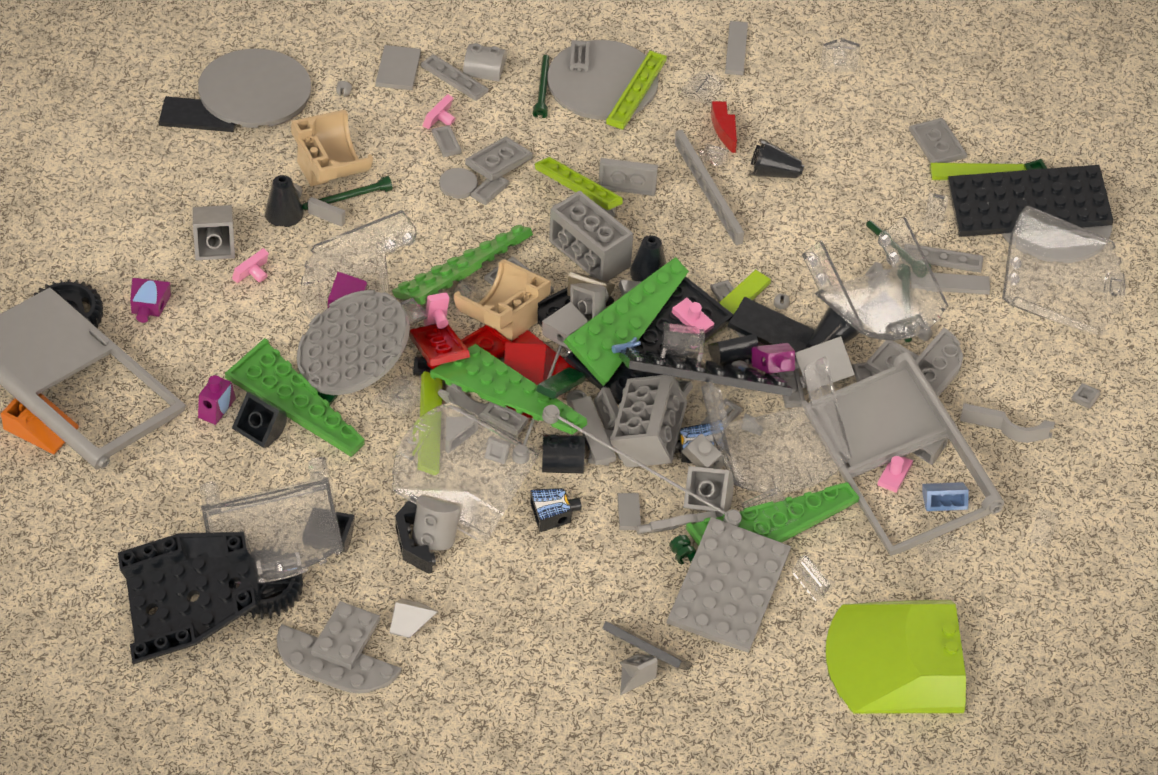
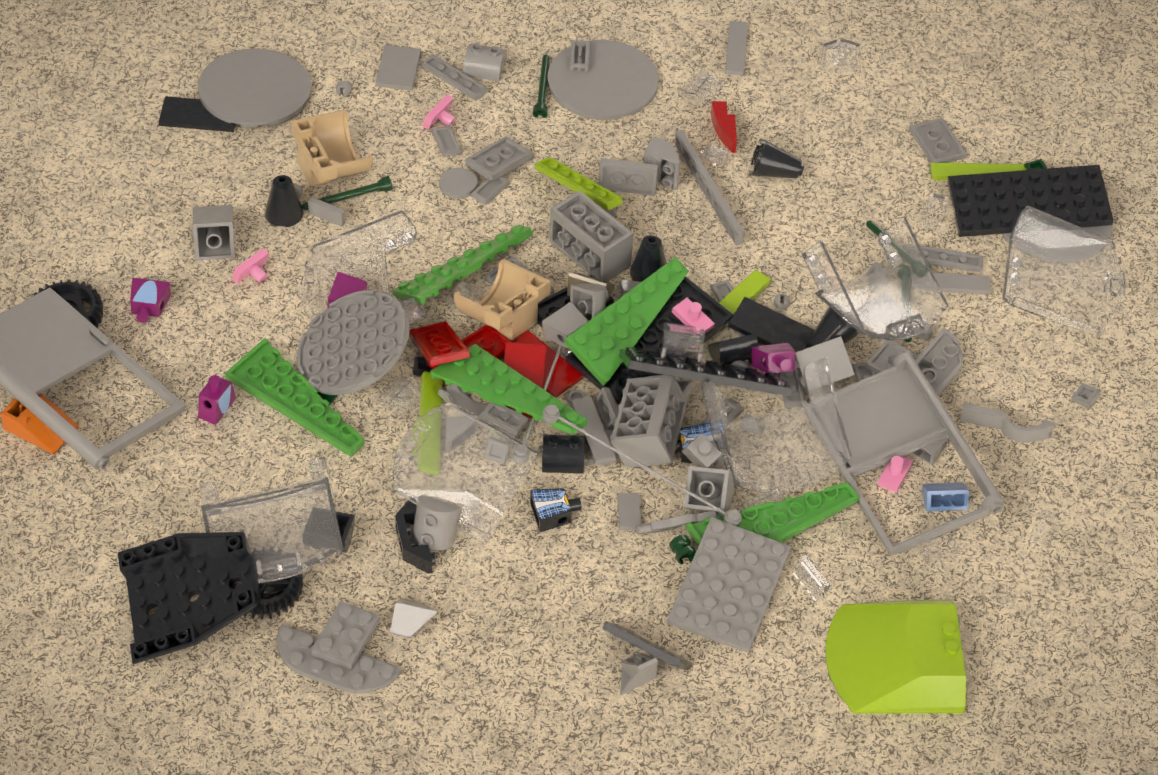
(259, 420): black brick -> none
(437, 310): bright pink tile -> none
(561, 383): dark green tile -> none
(617, 348): medium blue bar -> none
(636, 90): lime tile -> none
(664, 155): none -> light grey slope

